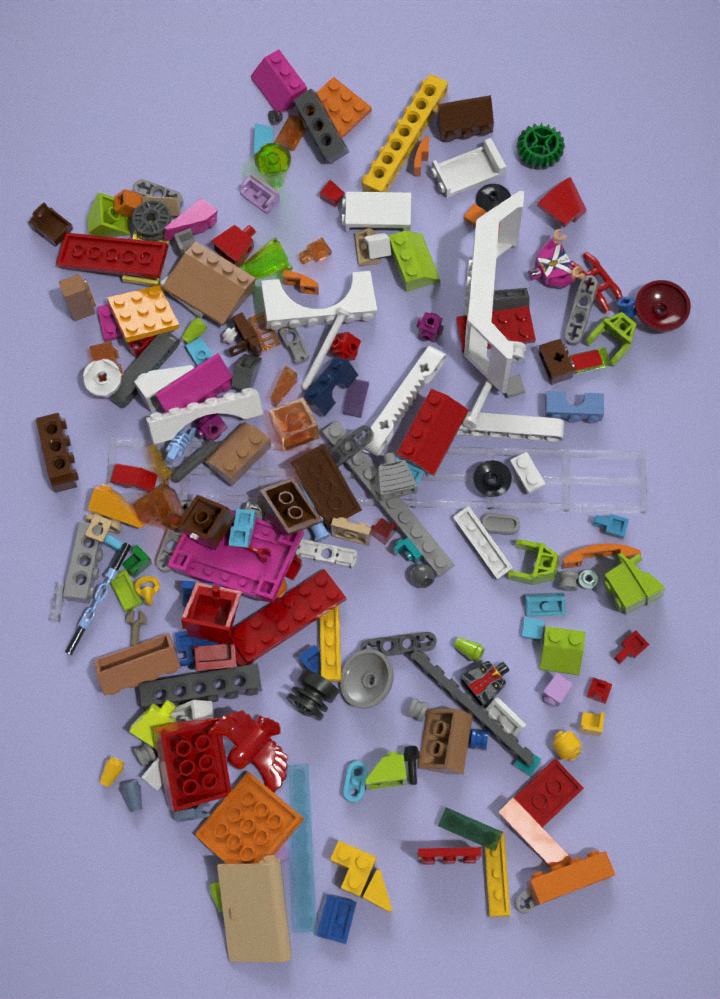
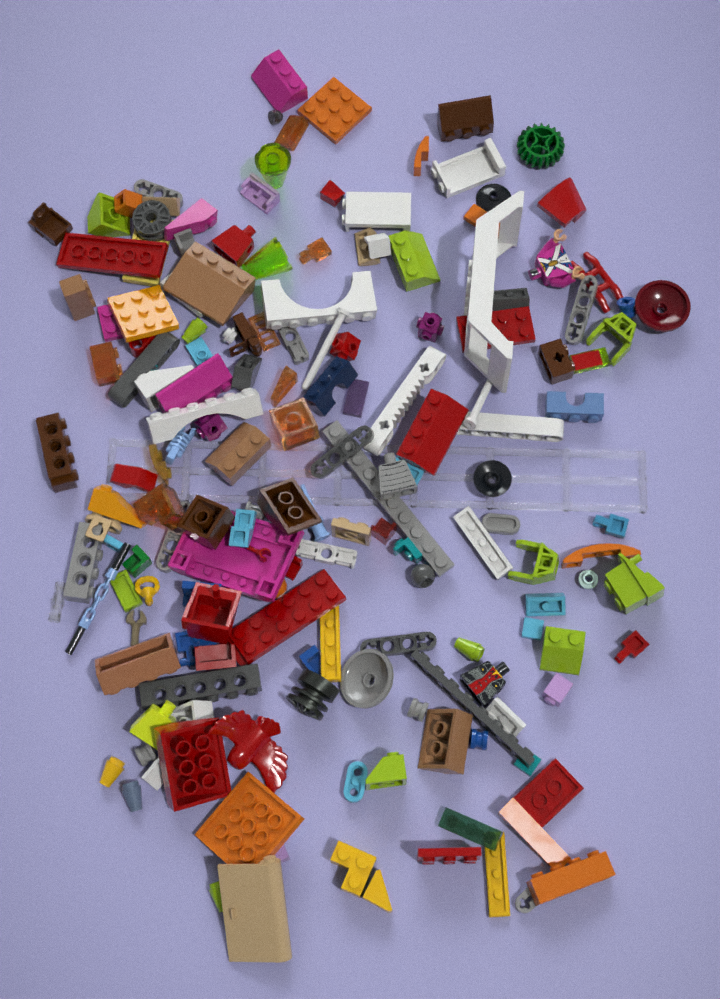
(104, 388): white plate -> none
(191, 814): sand blue plate -> none
(195, 460): dark grey axle -> none
(262, 136): medium azure slope -> none
(303, 851): clear light blue plate -> none
(306, 284): orange slope -> none
(325, 485): reddish brown plate -> none
(336, 919): blue plate -> none
(337, 147): dark grey brick -> none
(411, 754): black bar -> none
(431, 86): yellow brick -> none
(515, 386): light grey tile -> none
(518, 352): white wheel -> none
(527, 473): white plate -> none
(567, 745): yellow head -> none
(568, 581): light grey wheel -> none
(592, 724): yellow panel -> none
(599, 690): red tile -> none

